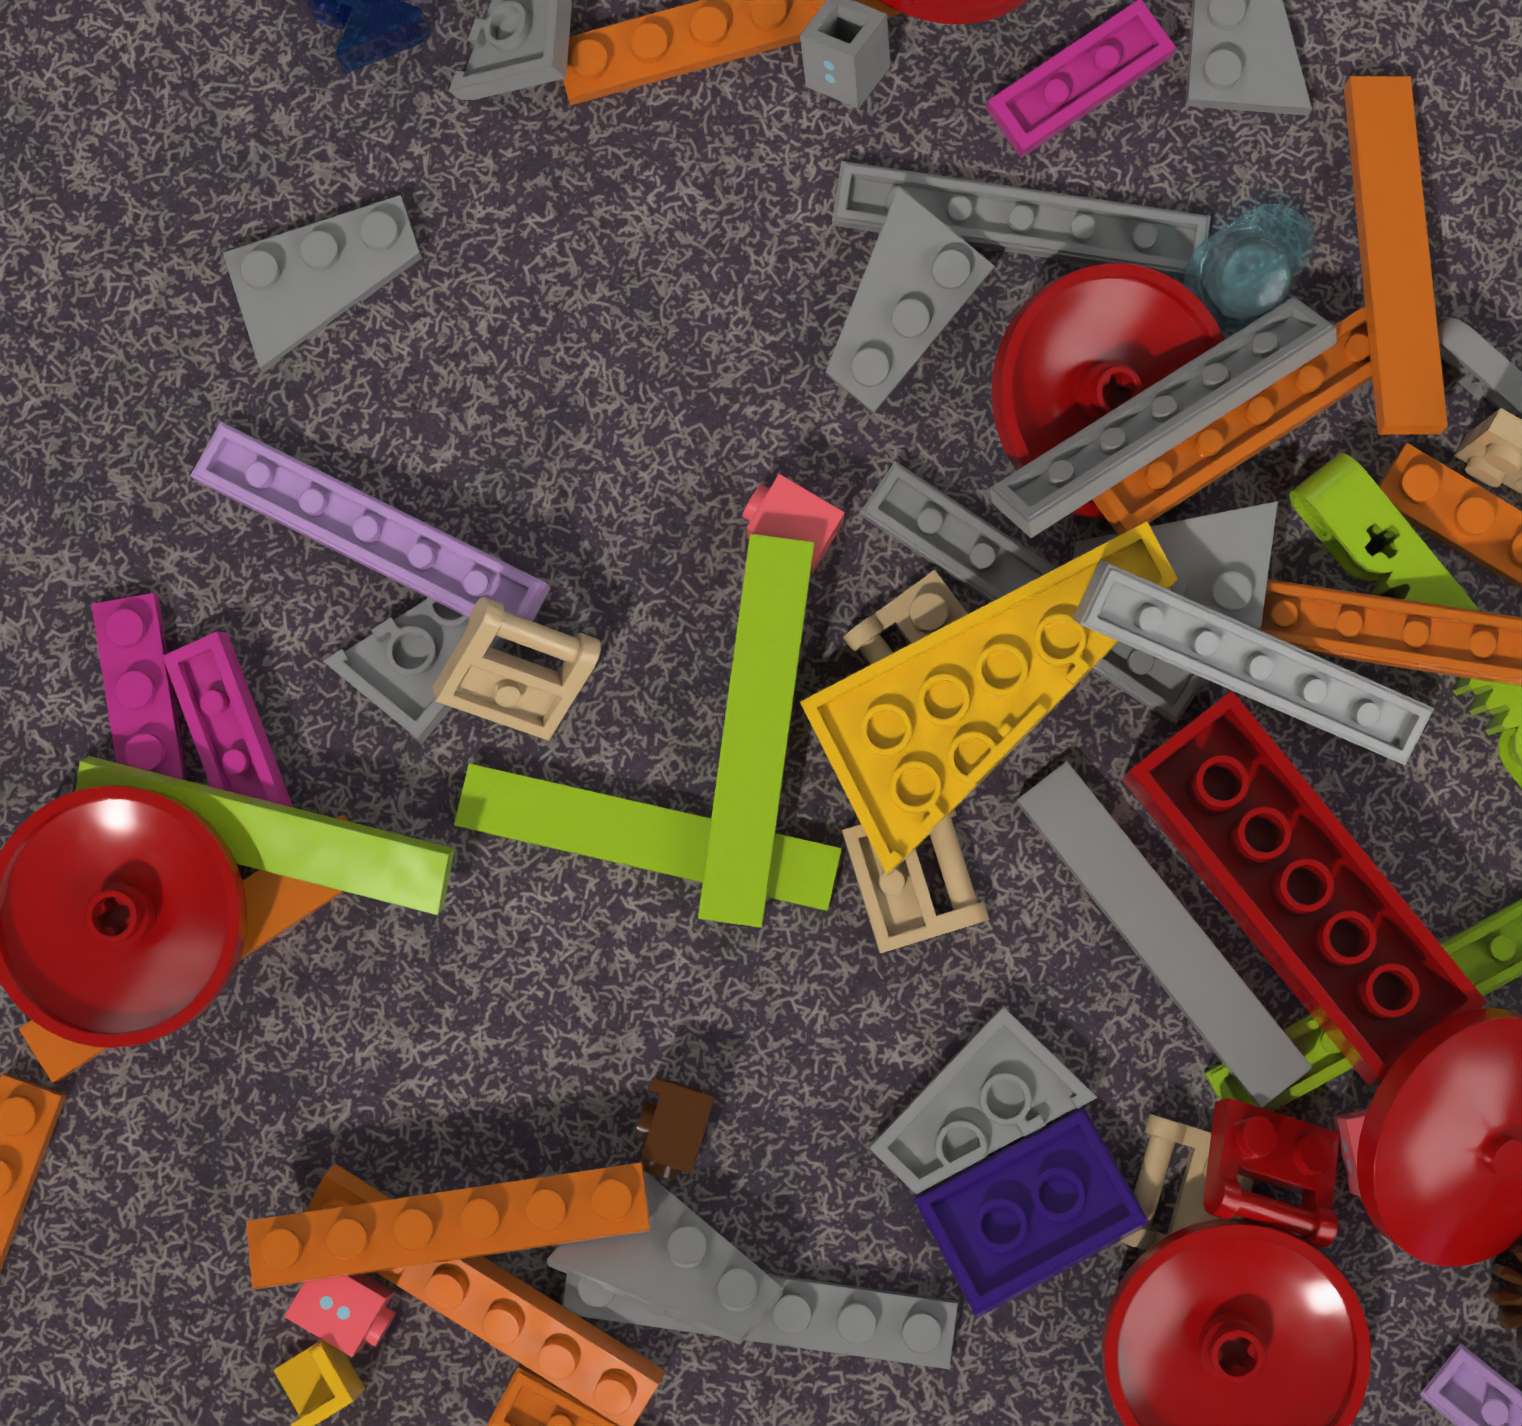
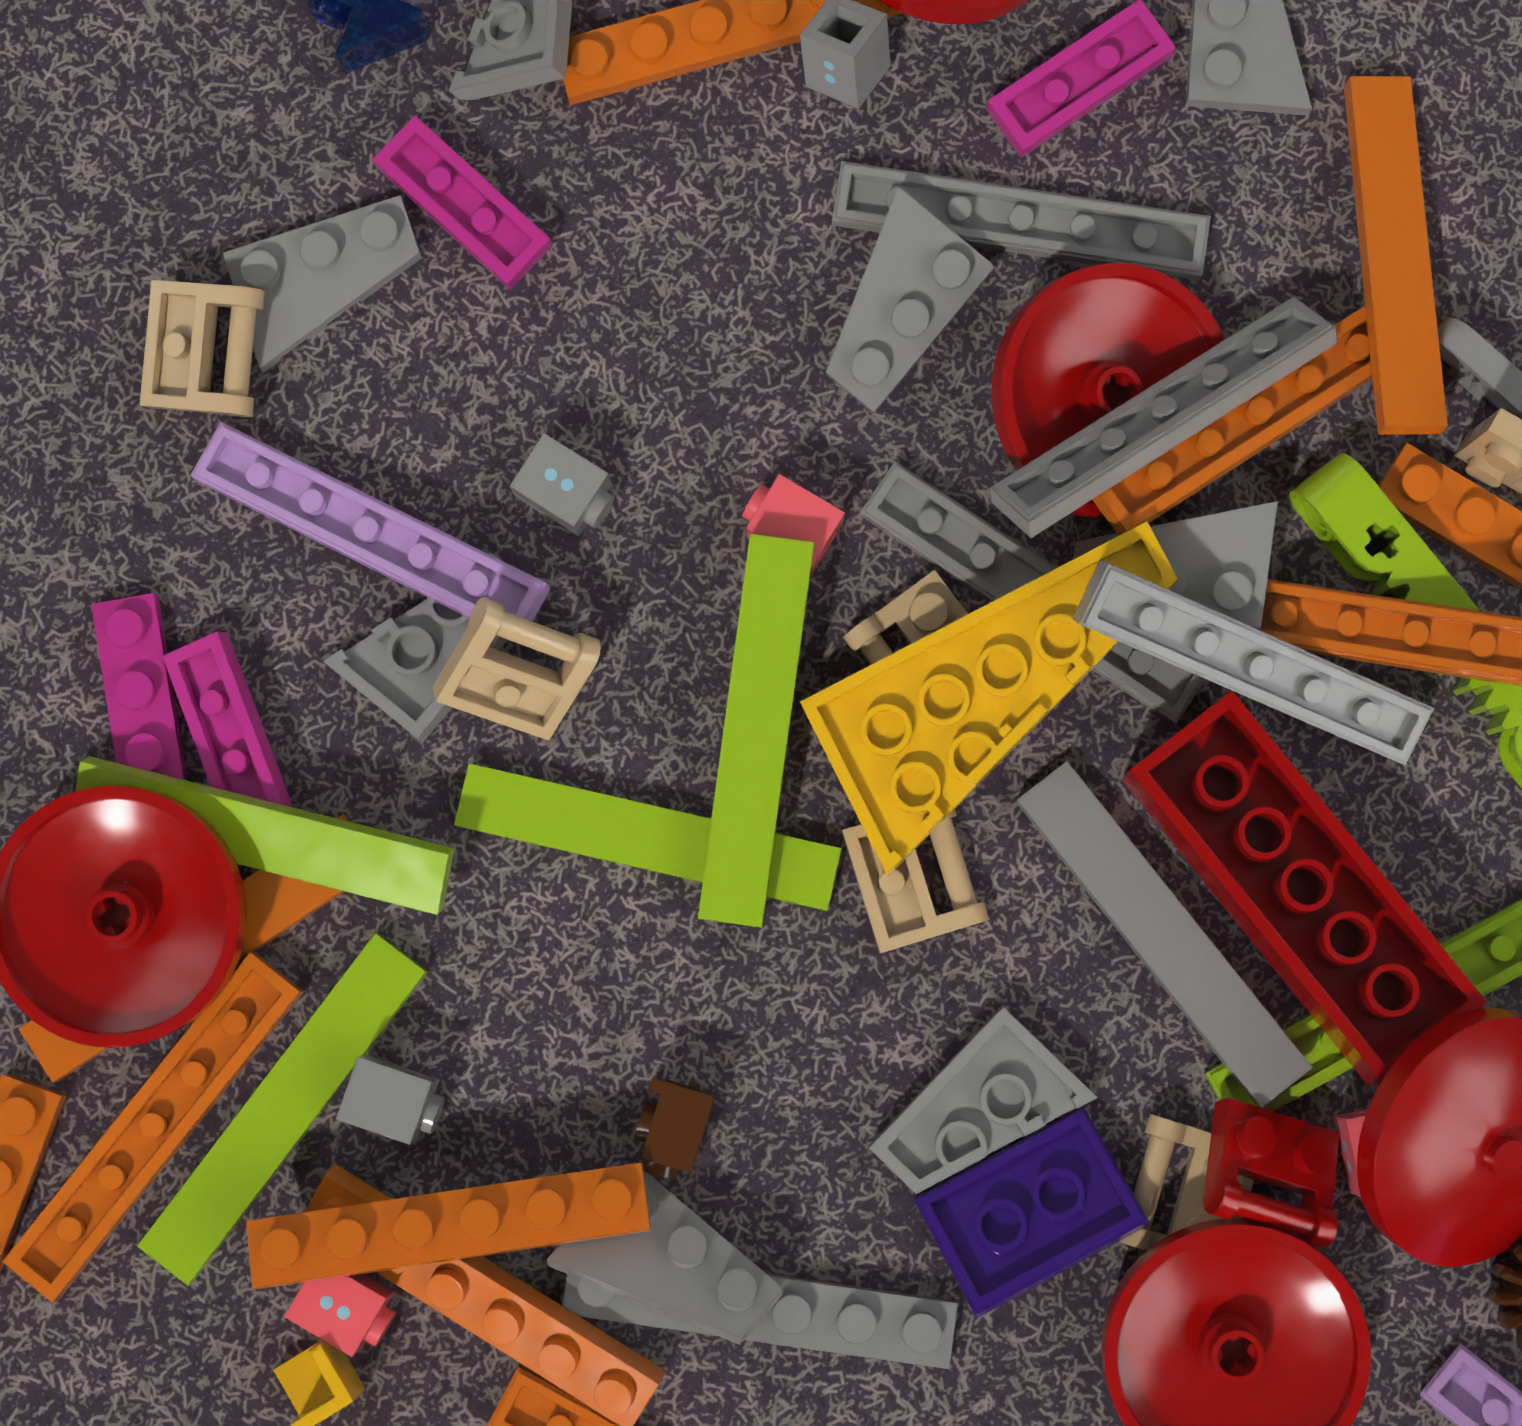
(152, 1127): none -> orange plate
(183, 344): none -> tan plate
(282, 1109): none -> lime tile
(391, 1100): none -> light grey brick
(462, 202): none -> dark pink plate
(563, 486): none -> light grey brick
(1250, 264): clear light blue piece -> none

